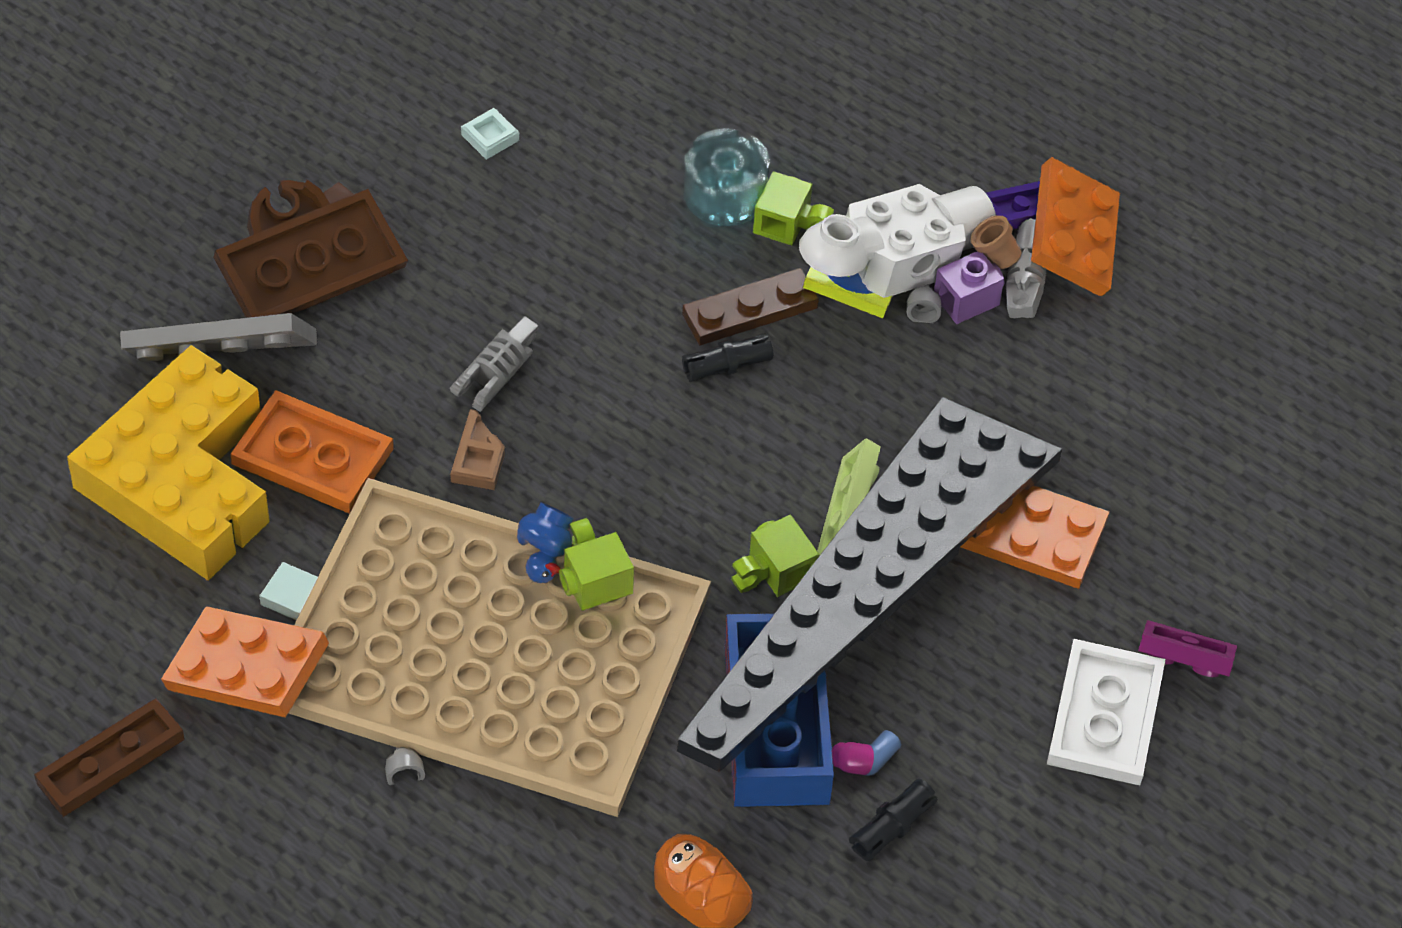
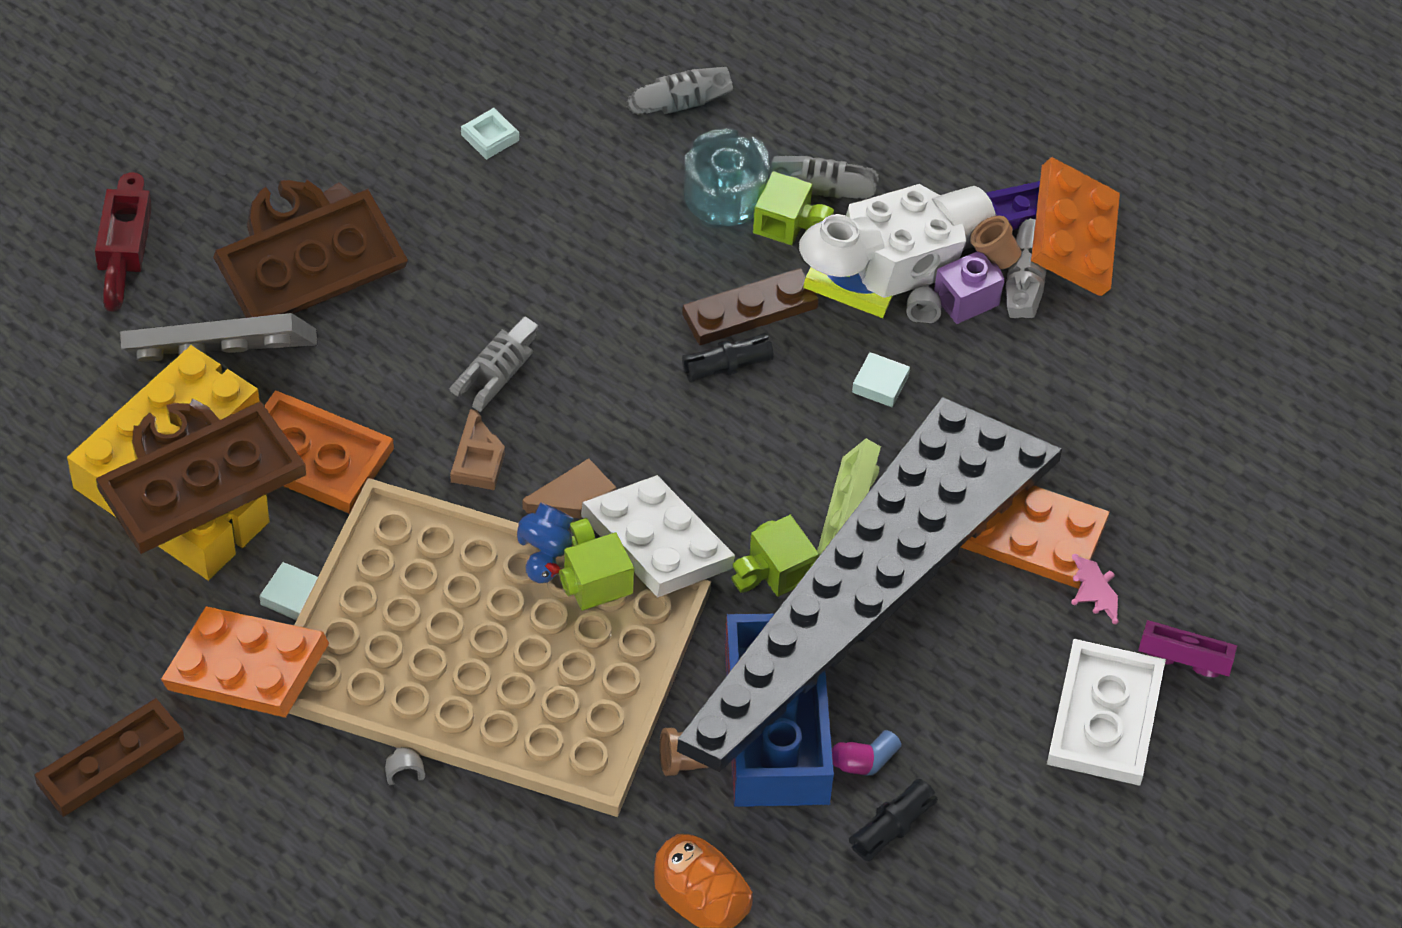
(120, 243): none -> dark red piece
(197, 470): none -> reddish brown plate
(571, 490): none -> medium nougat tile
(660, 535): none -> white plate
(670, 759): none -> medium nougat piece
(681, 91): none -> light grey hinge
(829, 176): none -> light grey hinge
(881, 379): none -> light aqua tile
(1095, 588): none -> bright pink piece

